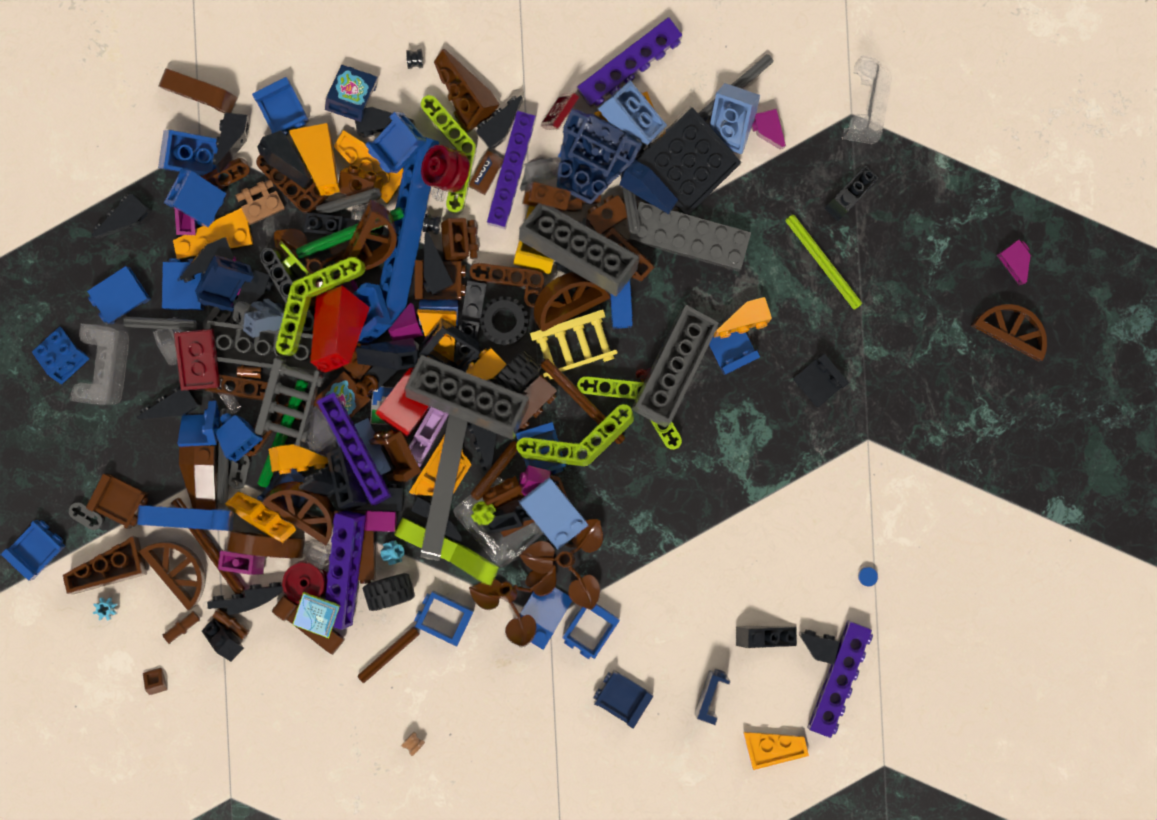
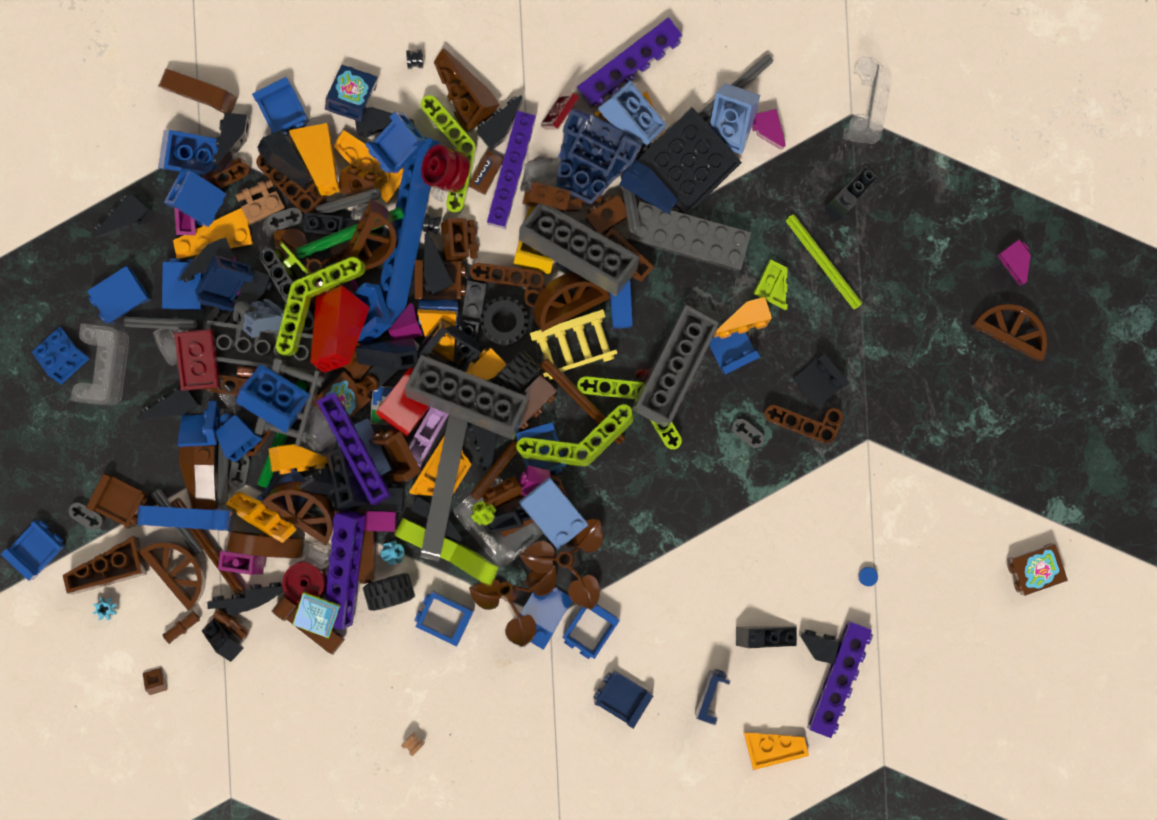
(185, 533): none -> dark grey axle
(272, 398): none -> blue slope
(284, 215): none -> dark grey beam
(389, 654): reddish brown axle -> none
(751, 429): none -> dark grey beam
(773, 284): none -> lime wing
(800, 420): none -> reddish brown beam
(1037, 570): none -> panel

